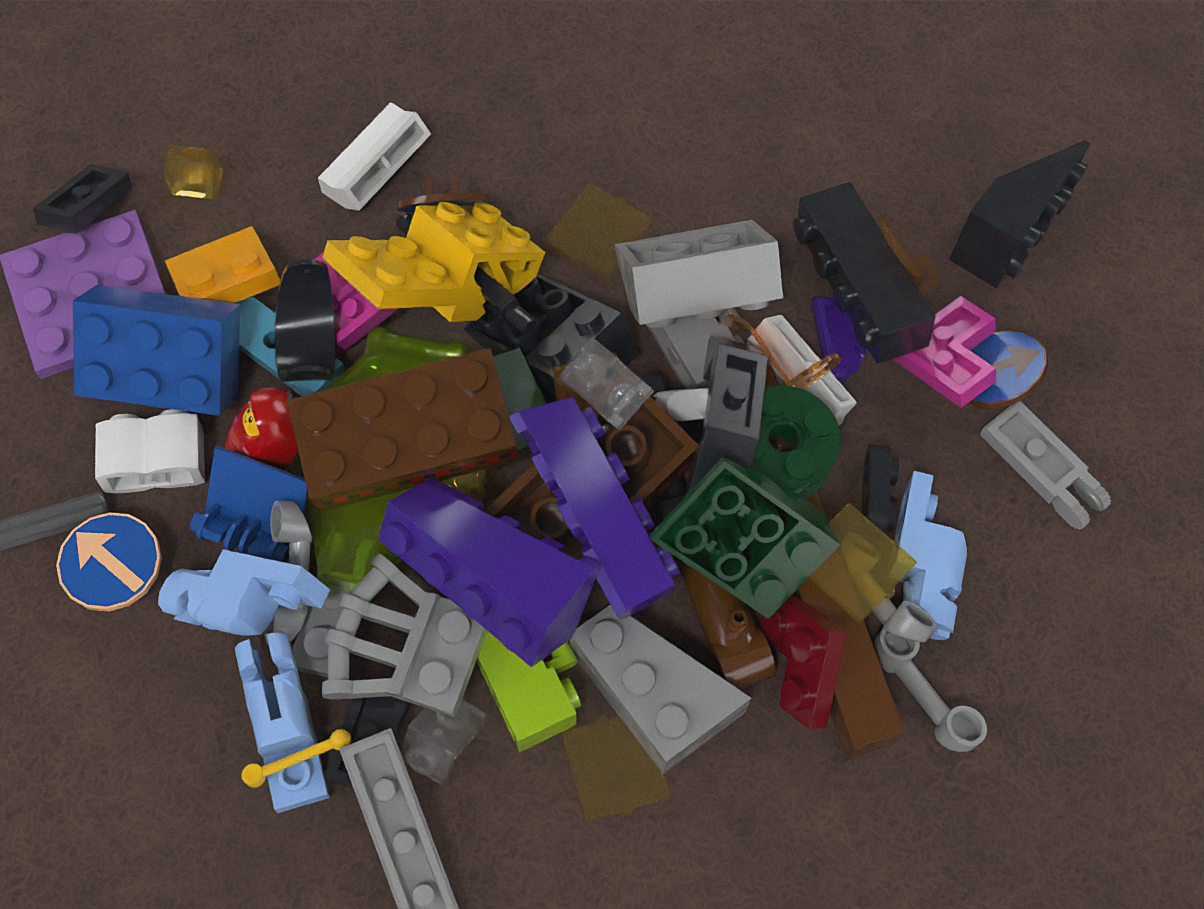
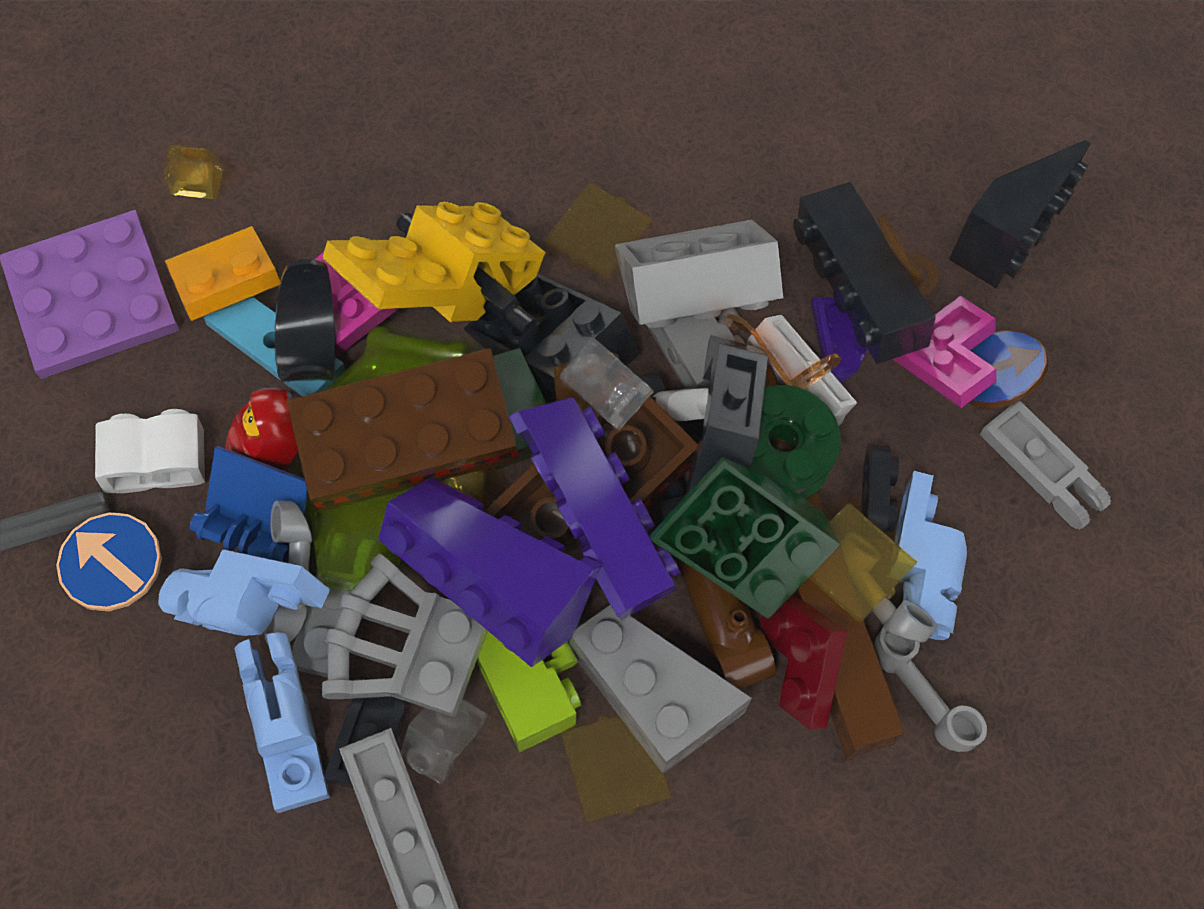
(82, 199): black plate -> none
(156, 349): blue brick -> none
(255, 775): yellow hinge -> none
(373, 157): white piece -> none
(430, 199): reddish brown piece -> none

